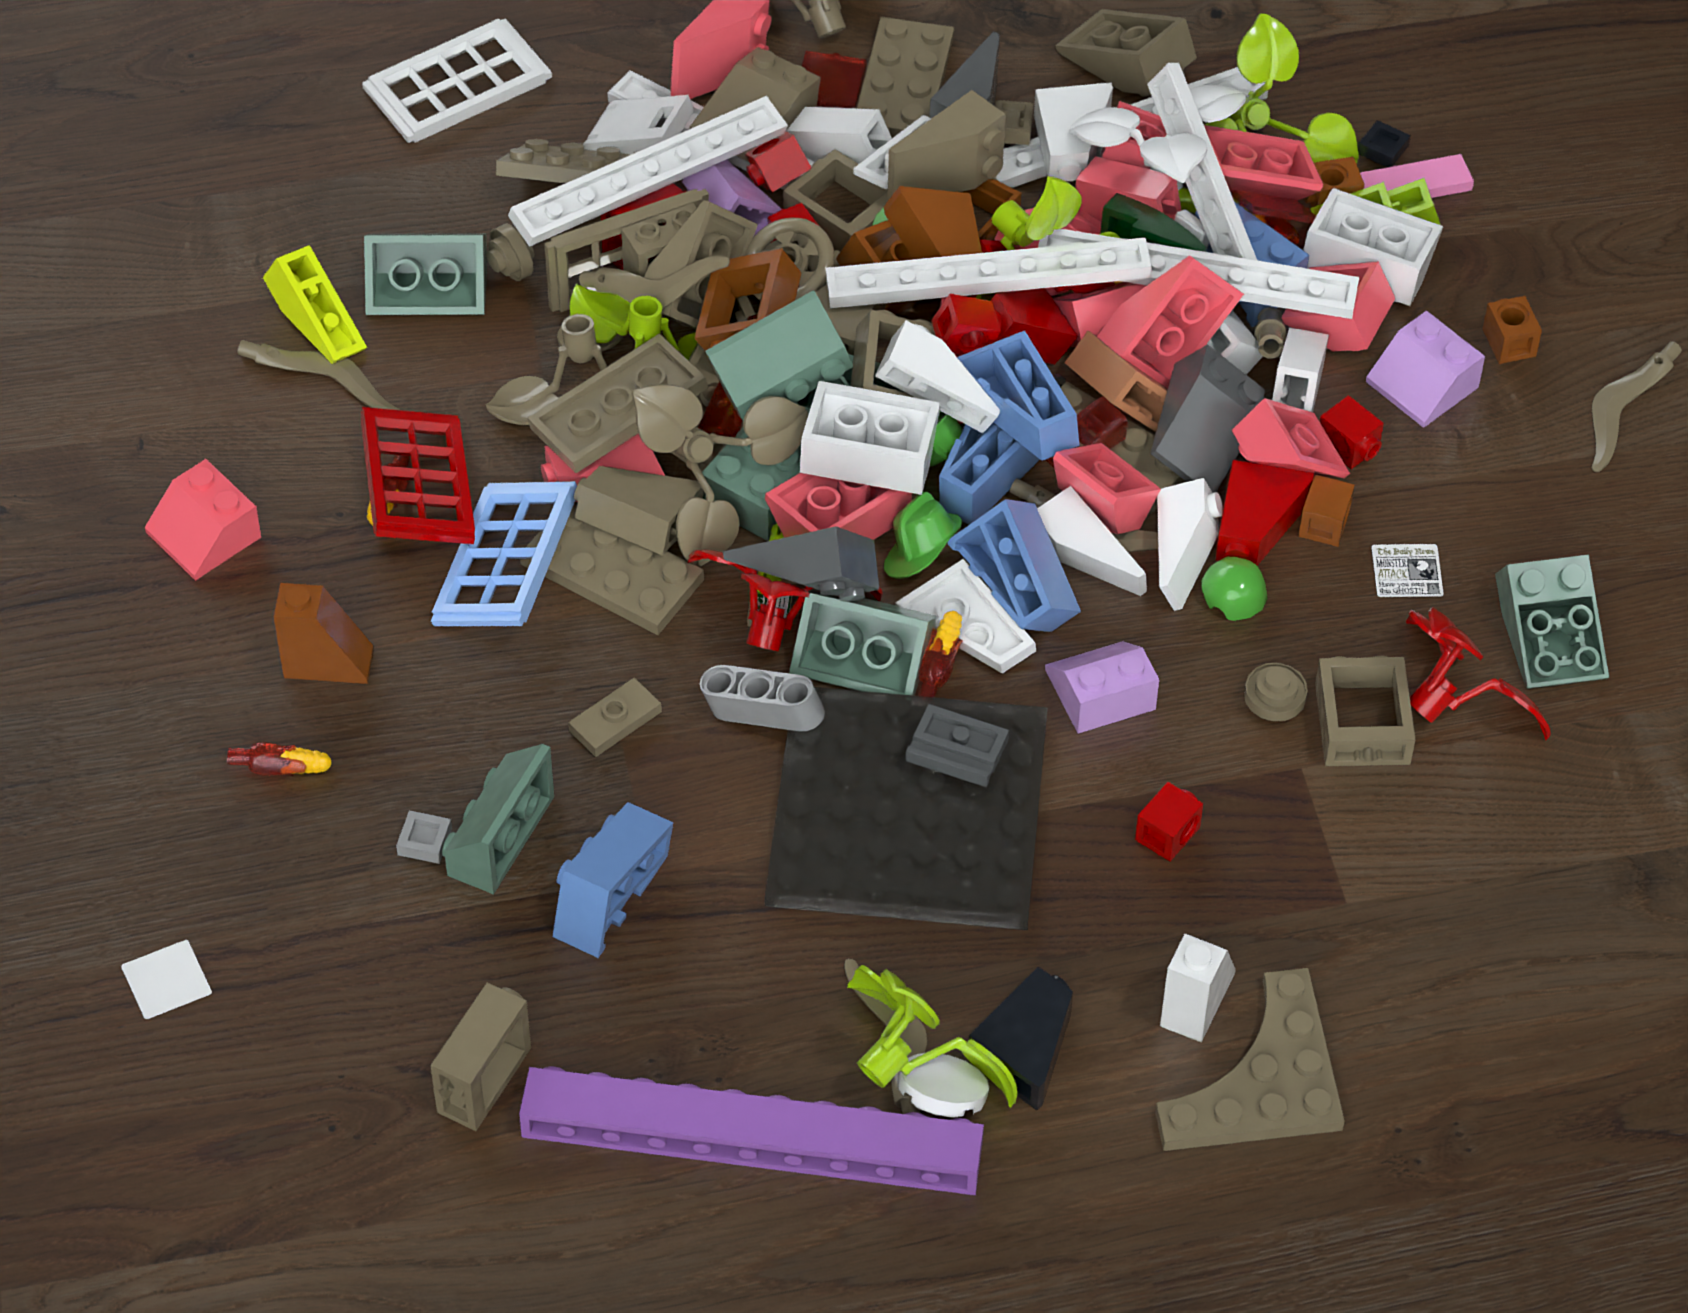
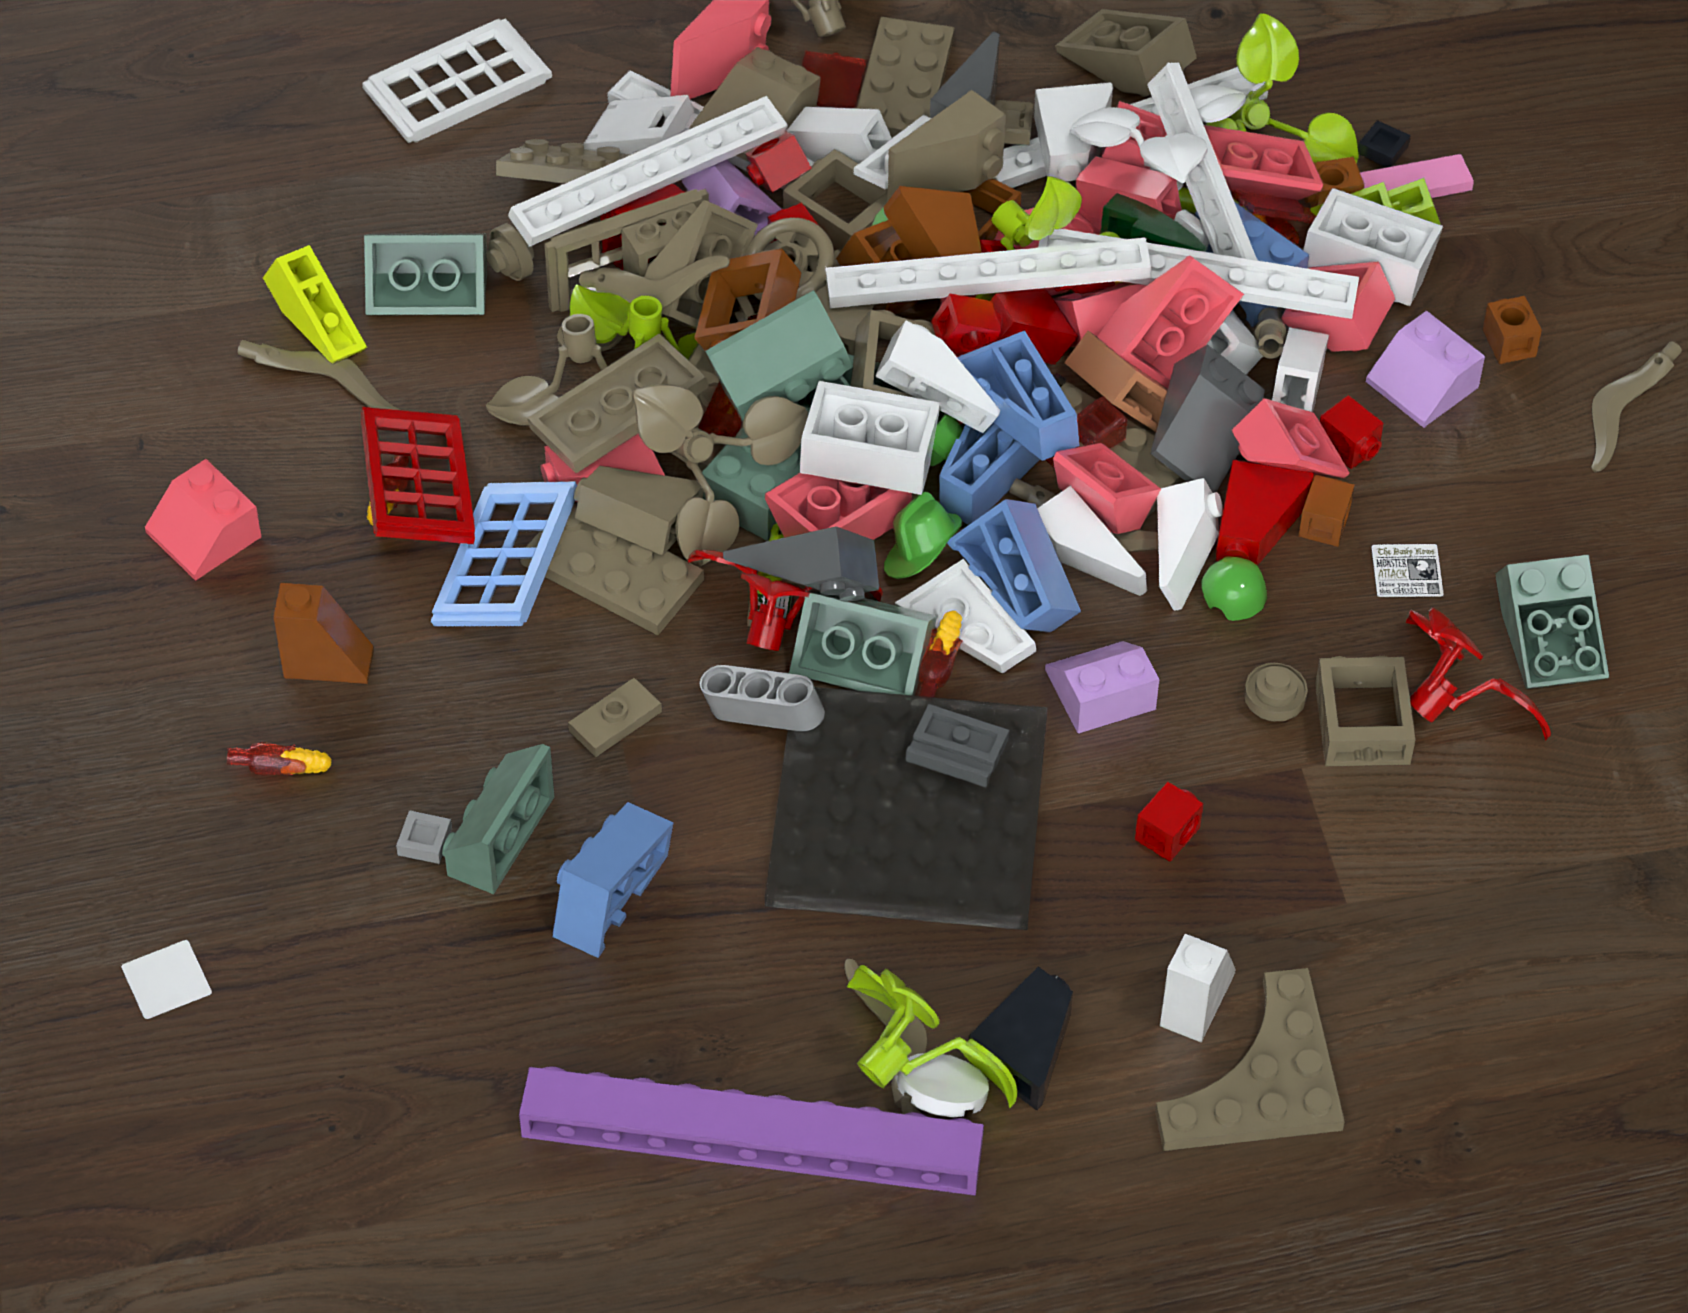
(481, 1056): dark tan window -> none

